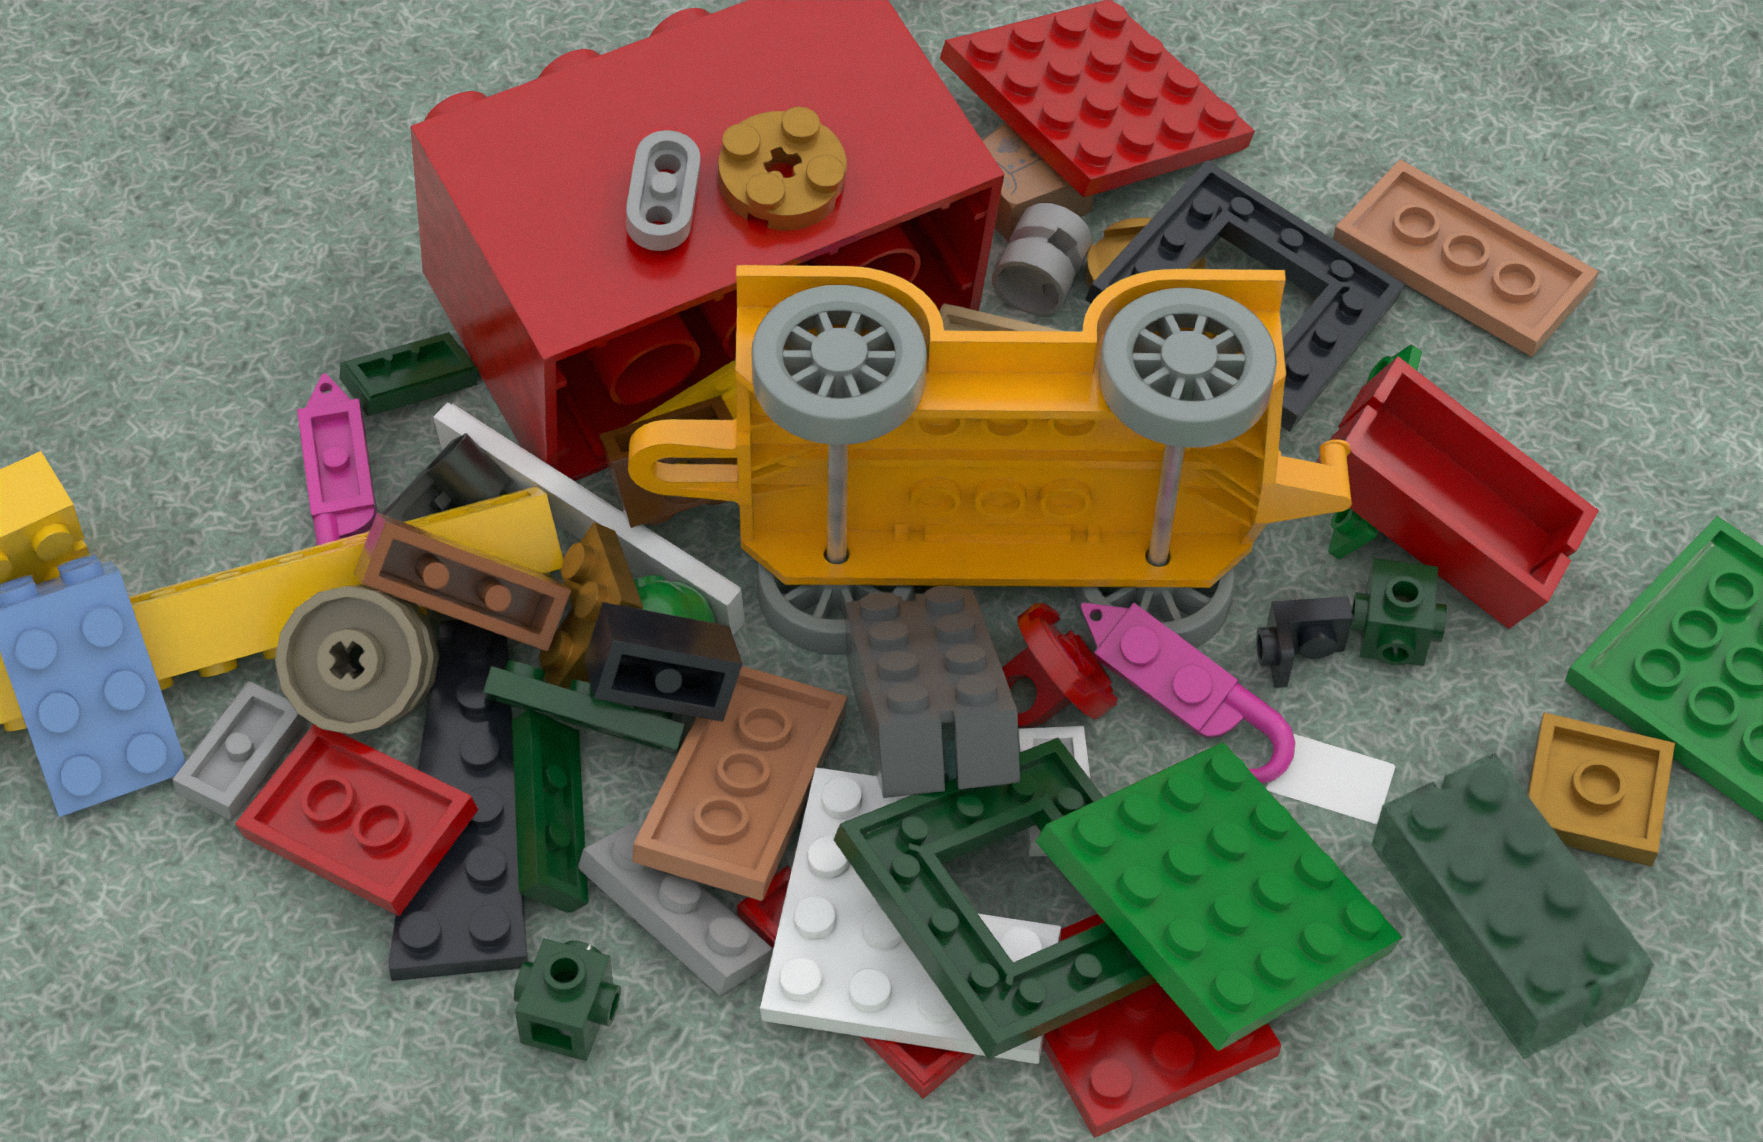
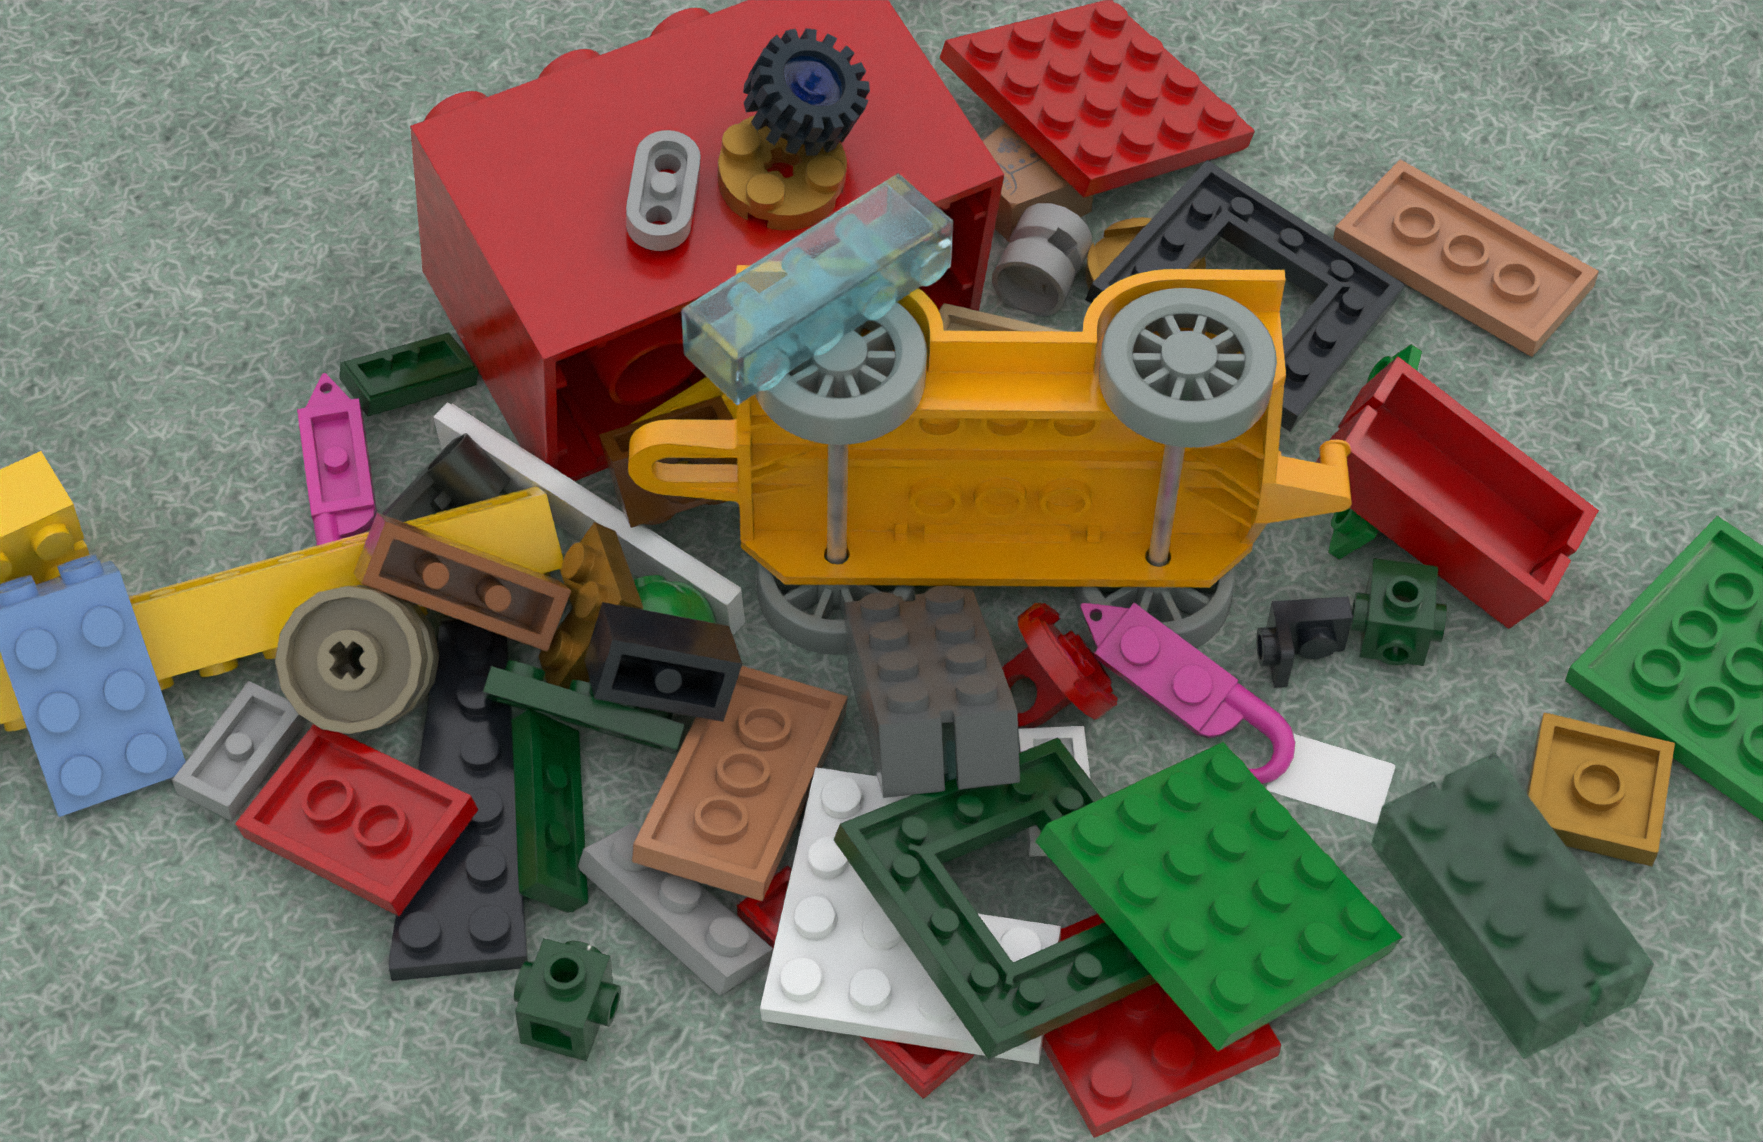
(806, 91): none -> black wheel
(817, 288): none -> clear light blue brick

